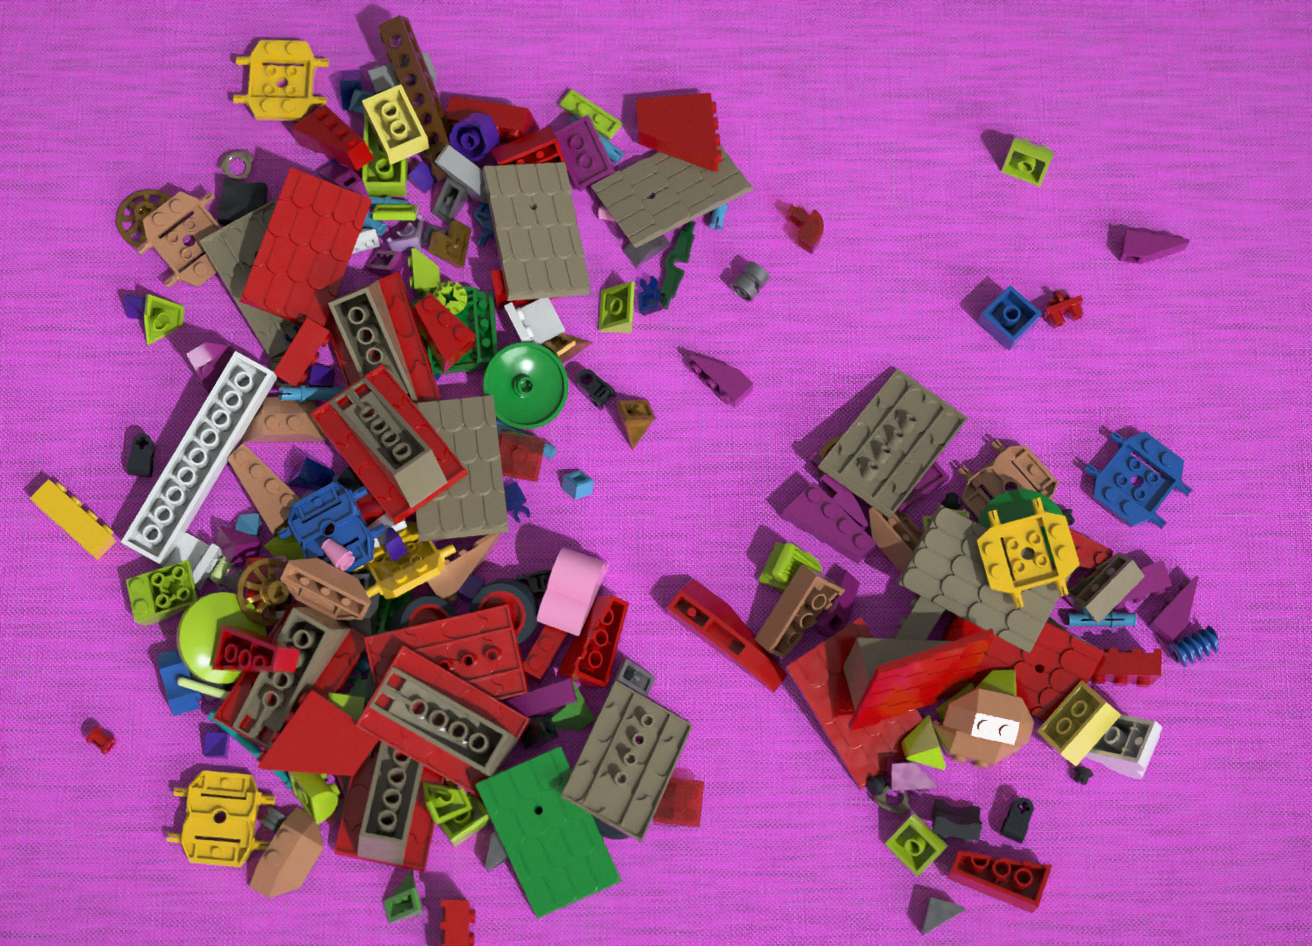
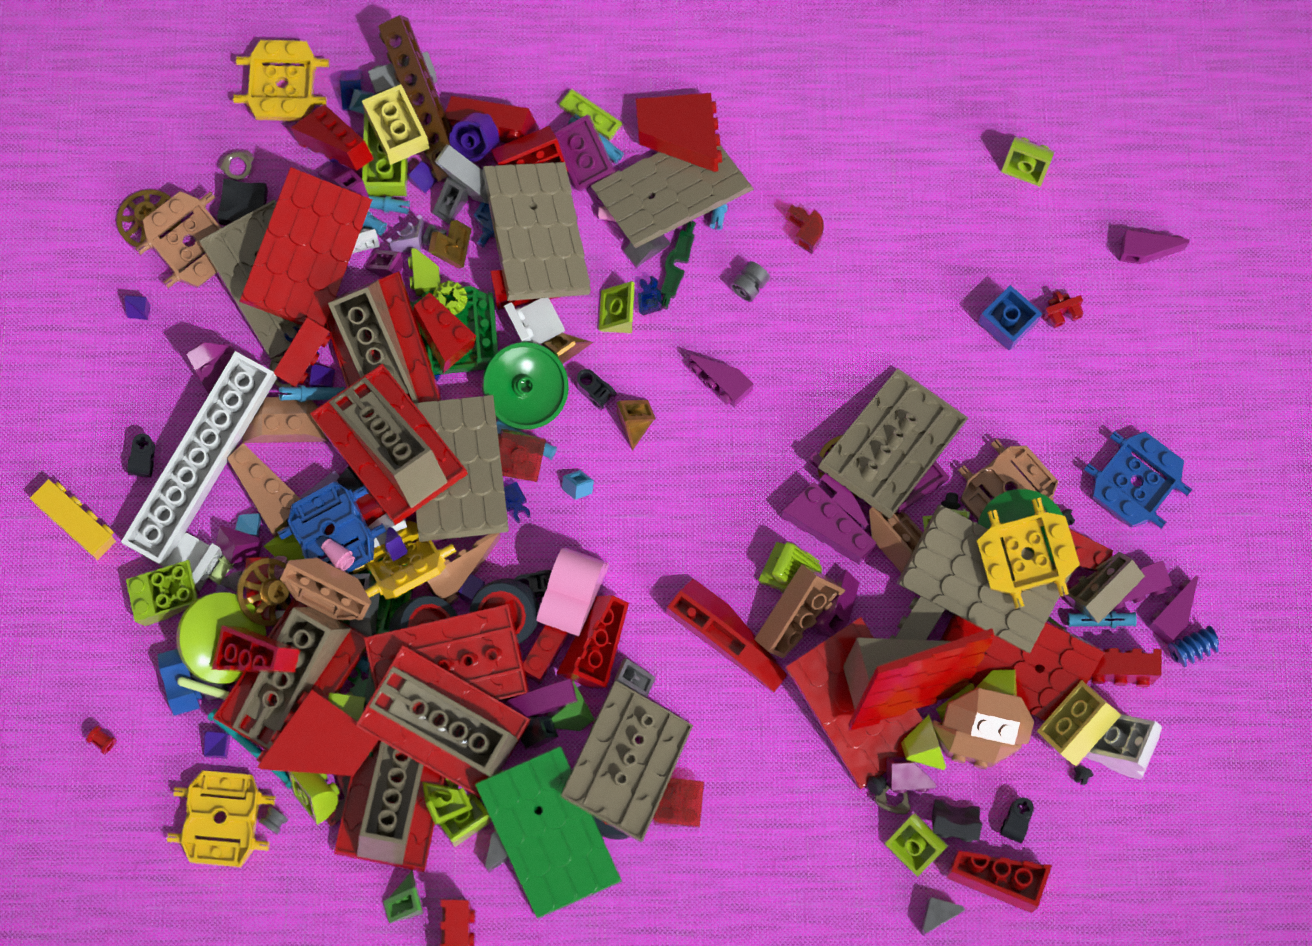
(161, 318): lime slope -> none
(288, 856): nougat wedge -> none
(310, 475): clear blue slope -> none
(395, 212): lime tile -> none

